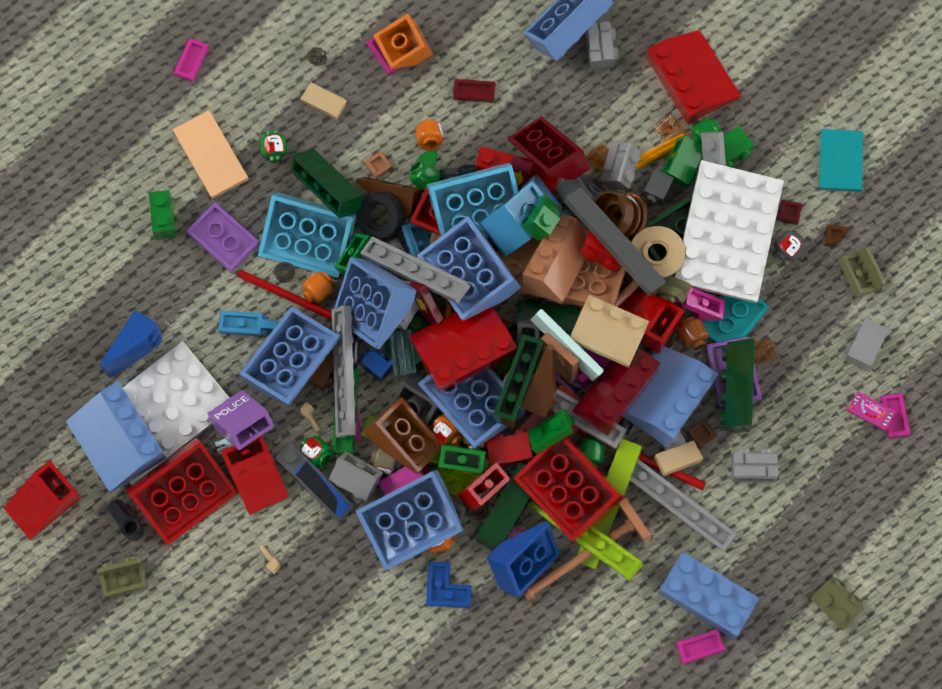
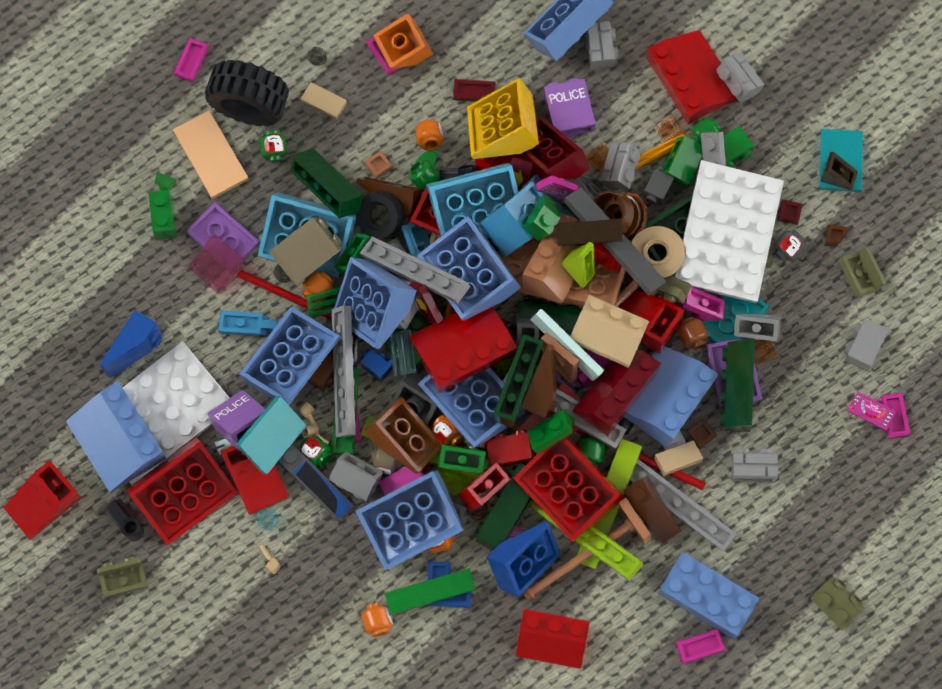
(164, 182): none -> green tile
(216, 264): none -> clear pink tile
(246, 93): none -> black tyre
(267, 525): none -> clear light blue plate
(271, 435): none -> teal tile
(306, 249): none -> dark tan slope
(312, 430): none -> tan hand
(323, 310): none -> green tile
(377, 620): none -> orange head
(430, 591): none -> green tile
(503, 122): none -> yellow slope
(552, 638): none -> red slope
(556, 187): none -> dark pink tile
(569, 107): none -> medium lavender brick
(581, 264): none -> lime slope
(590, 231): none -> dark brown tile
(652, 509): none -> reddish brown slope
(740, 77): none -> light grey brick
(758, 326): none -> light grey slope
(838, 172): none -> dark brown slope

